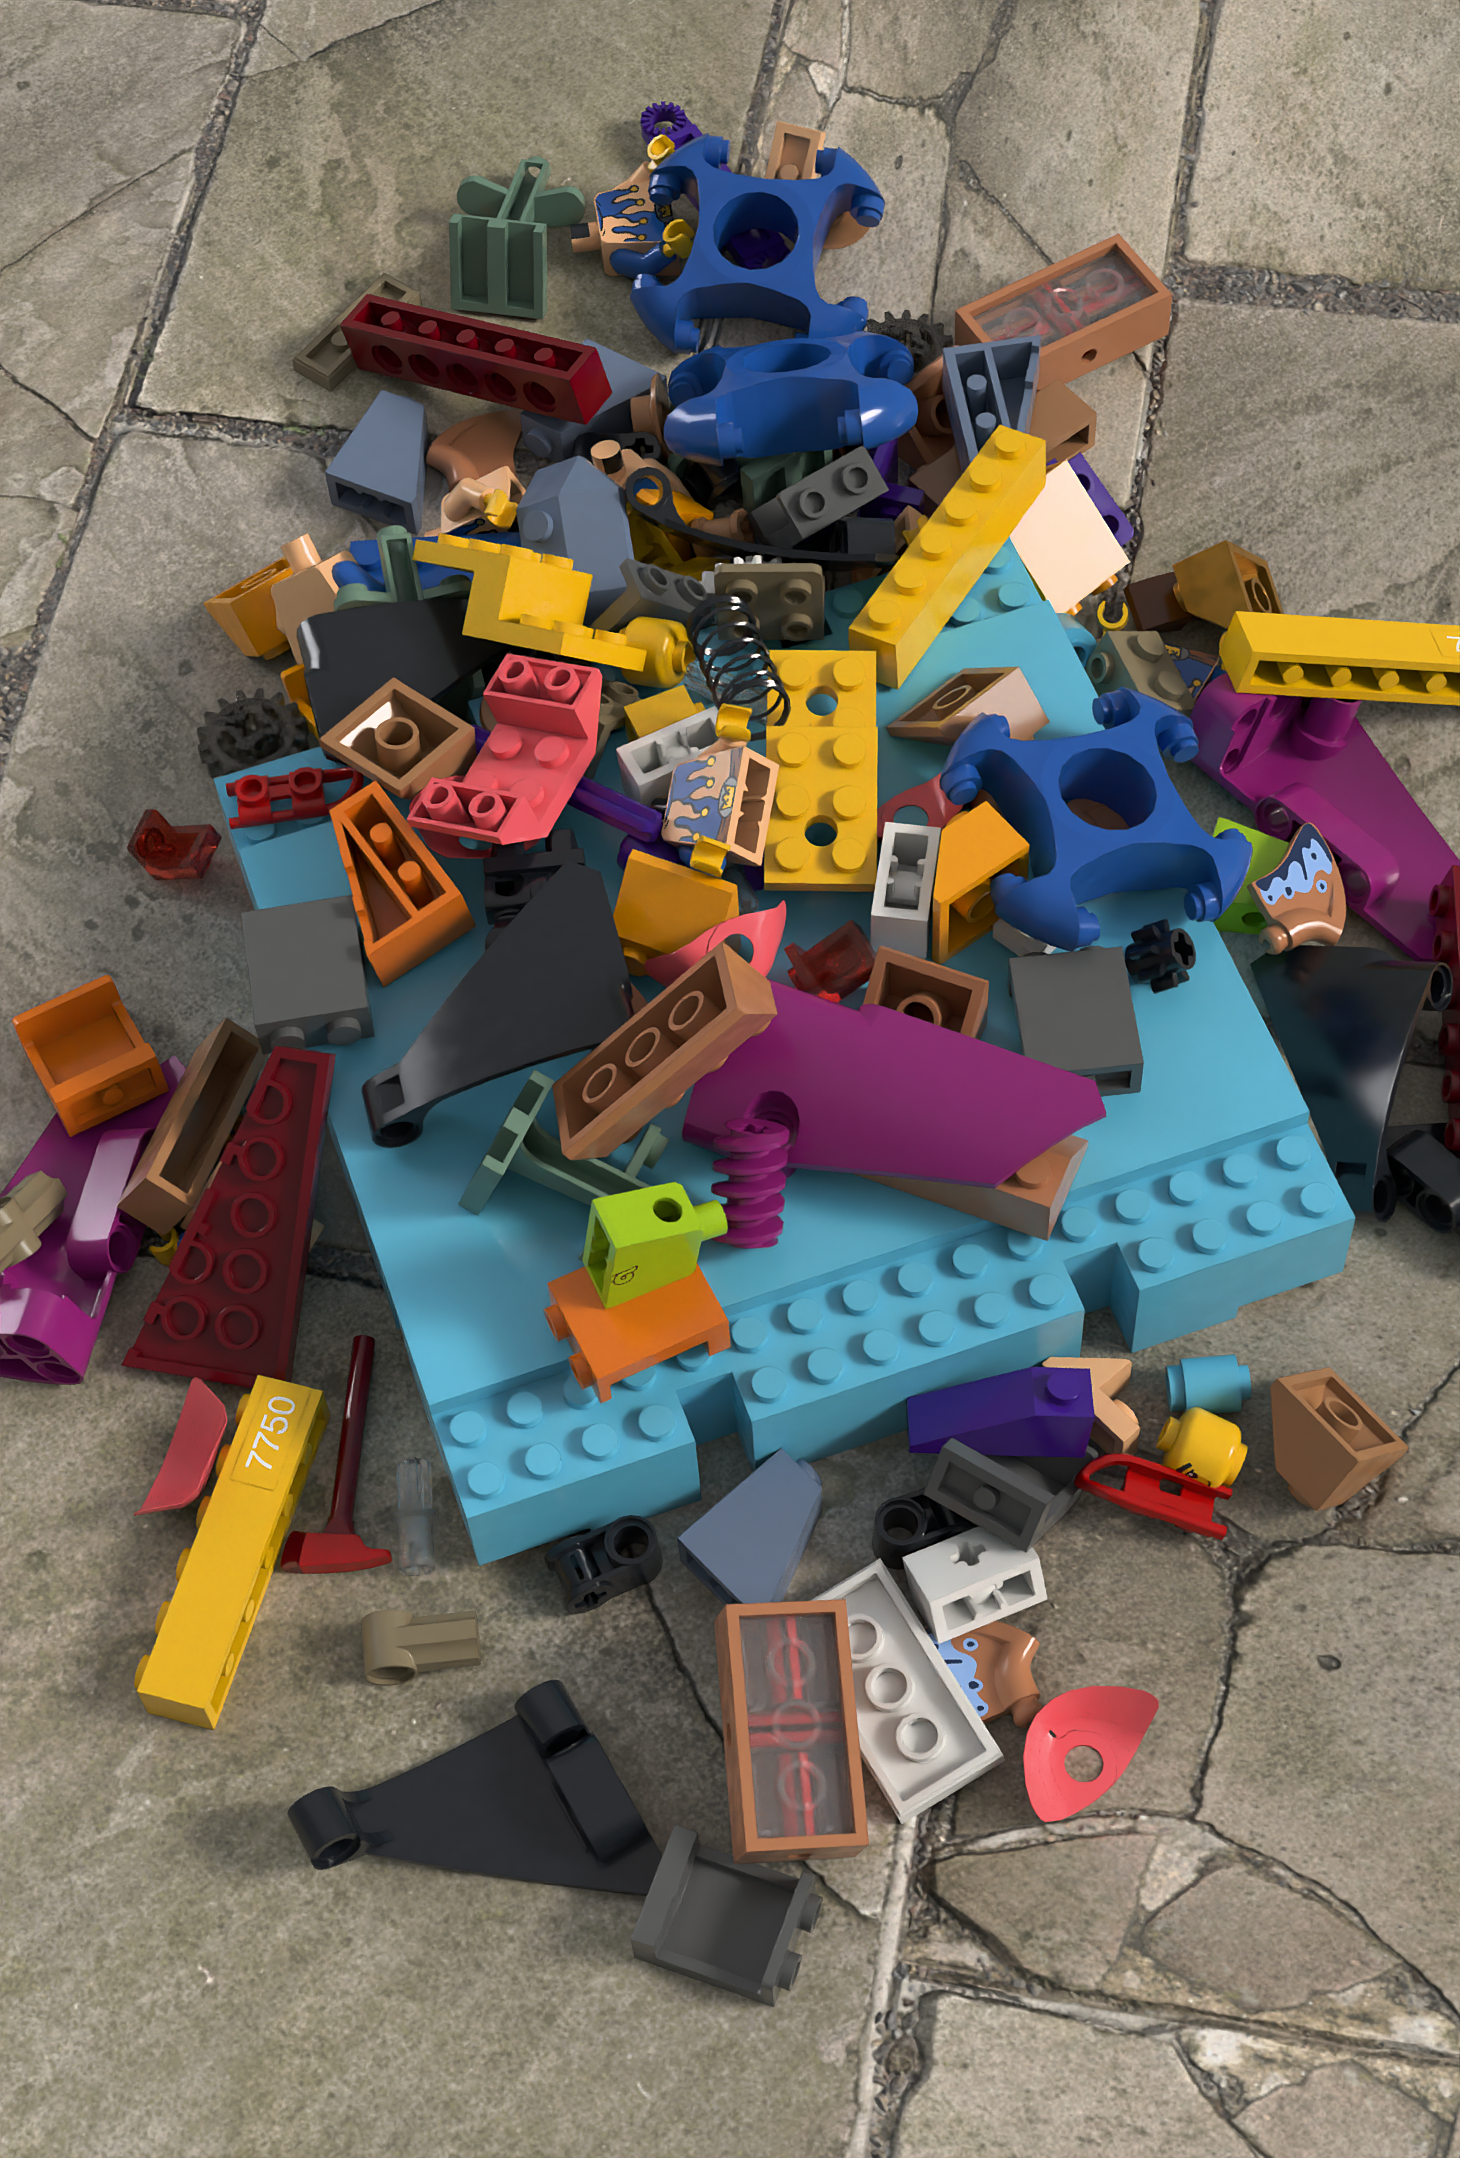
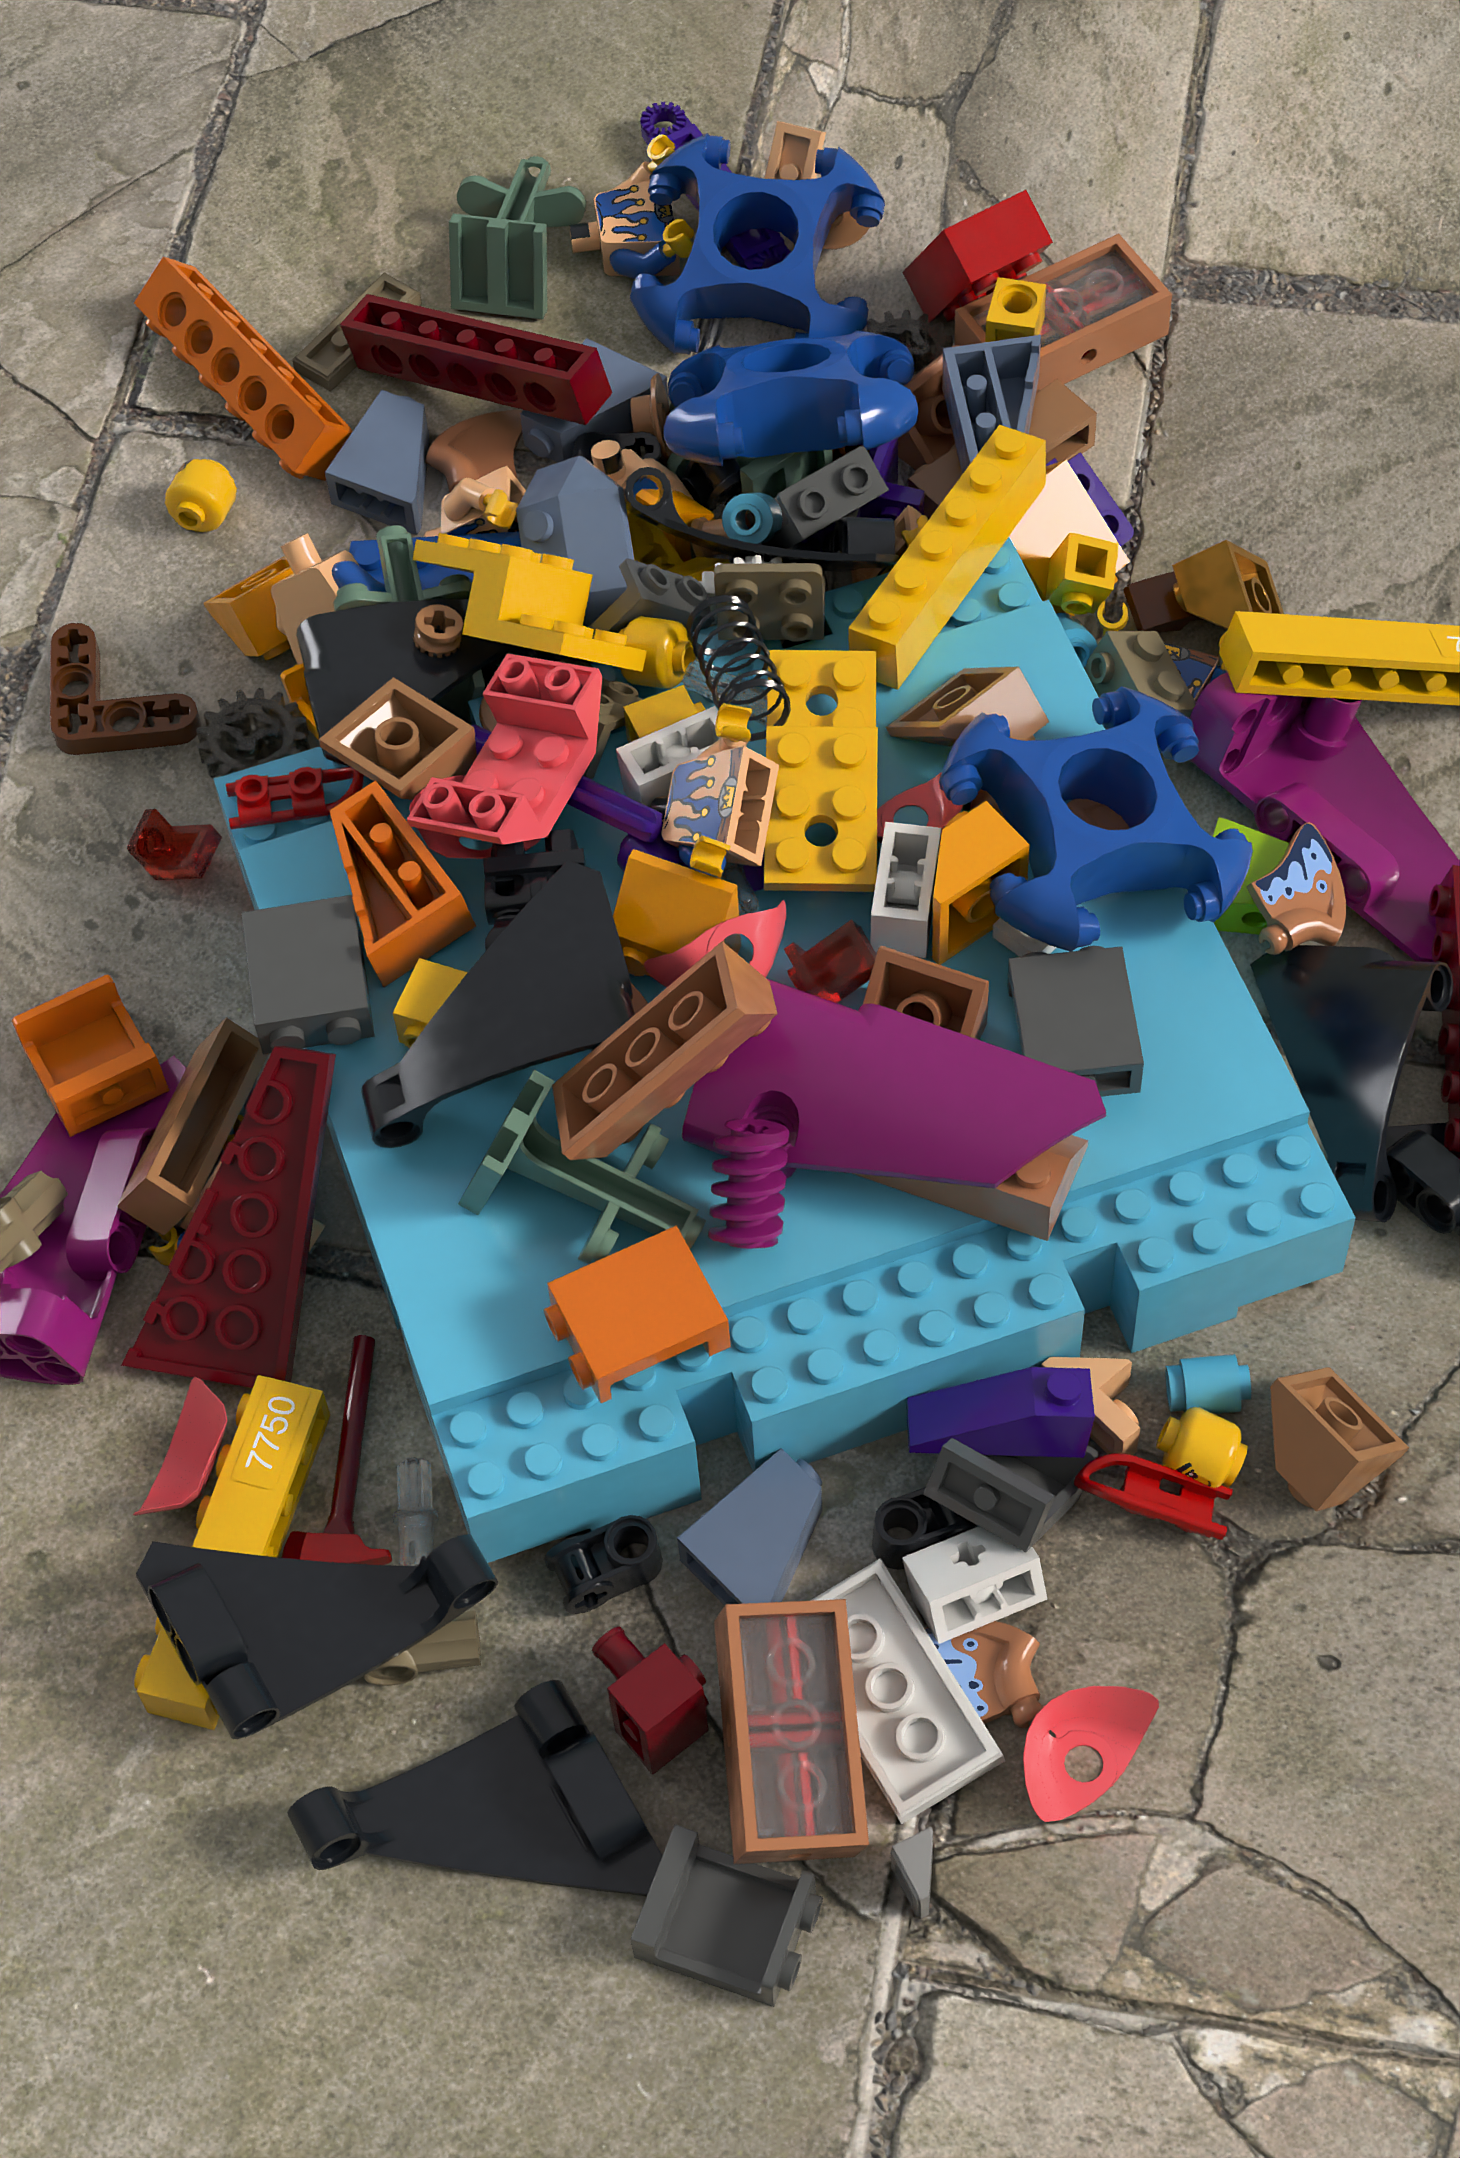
(98, 715): none -> reddish brown beam
(200, 495): none -> yellow head
(242, 369): none -> orange brick
(294, 1630): none -> black panel
(422, 997): none -> yellow brick
(433, 642): none -> medium nougat bush
(646, 1240): lime torso -> none
(655, 1700): none -> dark red brick
(767, 518): none -> medium azure brick
(913, 1869): none -> light grey slope
(973, 253): none -> red brick
(1015, 310): none -> yellow brick
(1081, 573): none -> yellow brick
(1160, 956): black gear -> none

